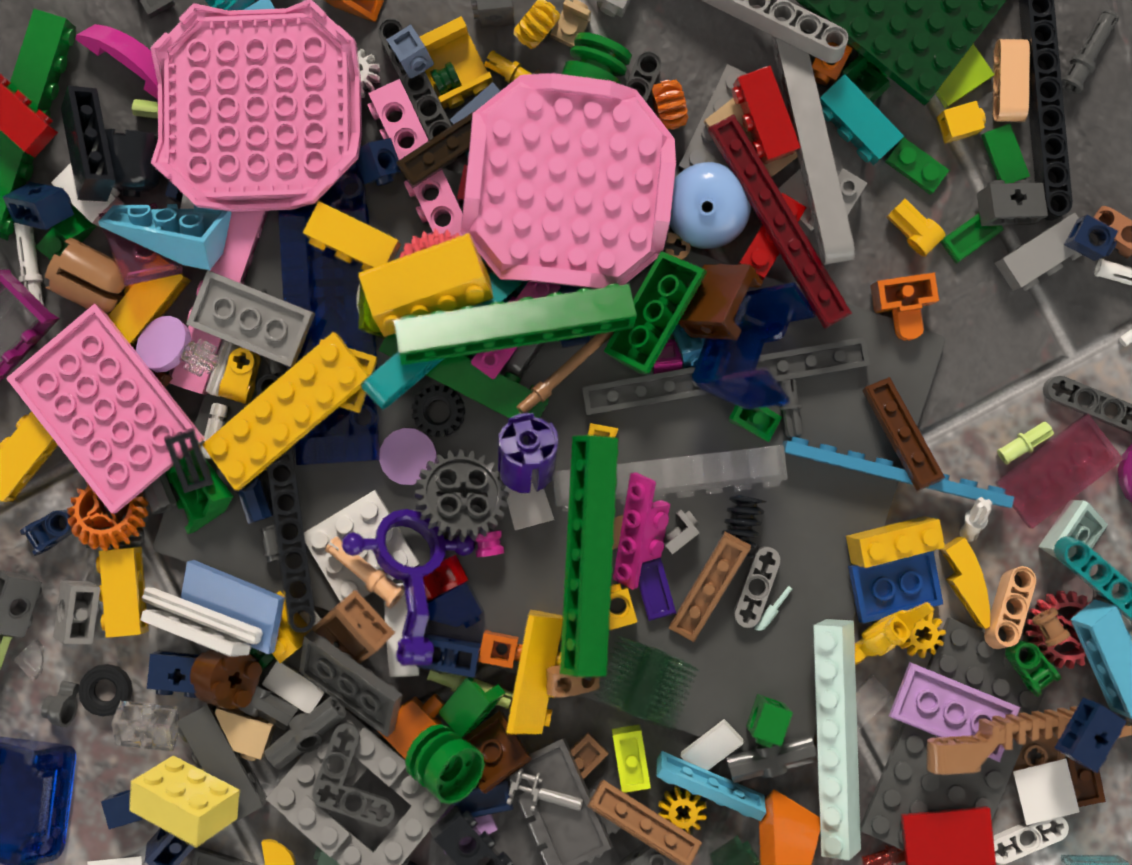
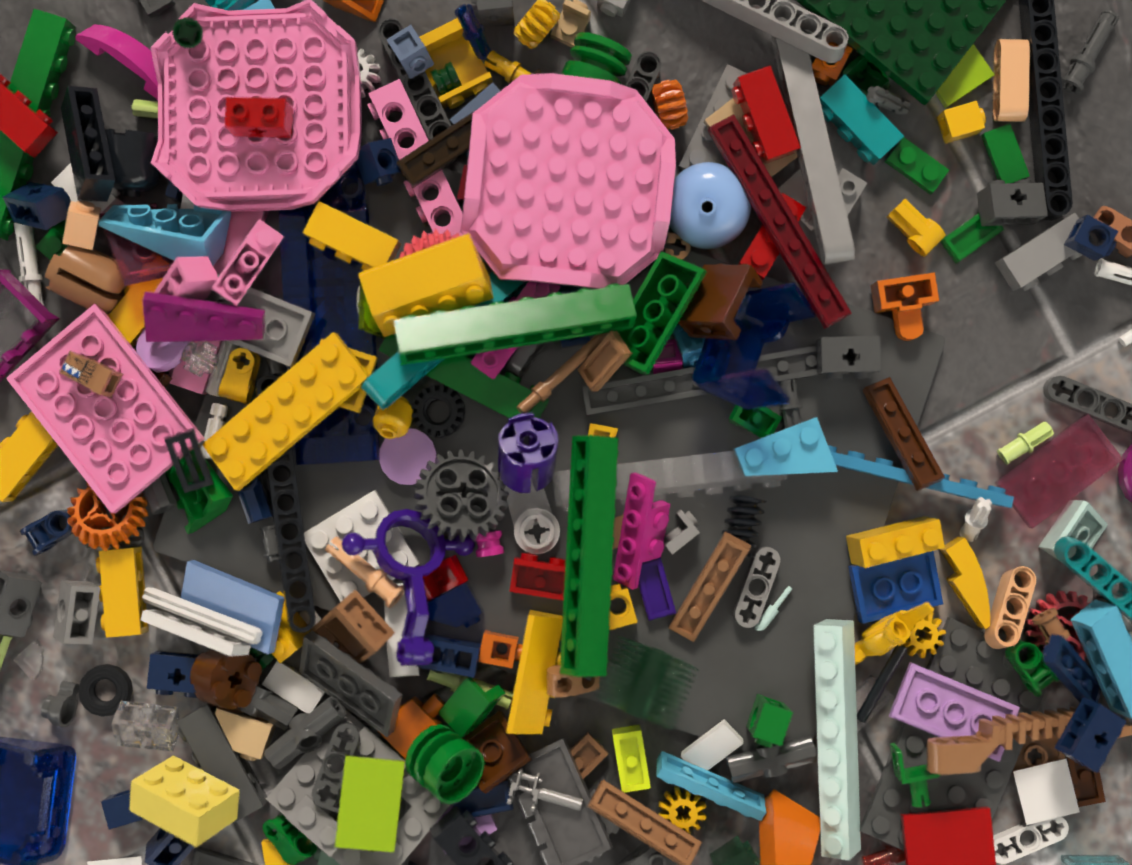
(81, 224): none -> light nougat brick
(91, 374): none -> medium nougat leg
(187, 32): none -> dark green wheel
(188, 319): none -> magenta wing
(189, 278): none -> bright pink slope
(247, 262): none -> bright pink slope
(259, 117): none -> red brick
(286, 840): none -> green piece
(369, 803): none -> lime tile
(393, 420): none -> yellow head
(473, 30): none -> clear blue axle
(538, 577): none -> red bracket
(547, 539): none -> white gear
(604, 361): none -> medium nougat tile
(788, 451): none -> medium azure wing
(863, 348): none -> dark grey brick
(881, 683): none -> black bar
(888, 100): none -> dark grey axle
(915, 776): none -> green bracket
(1071, 669): none -> dark blue plate

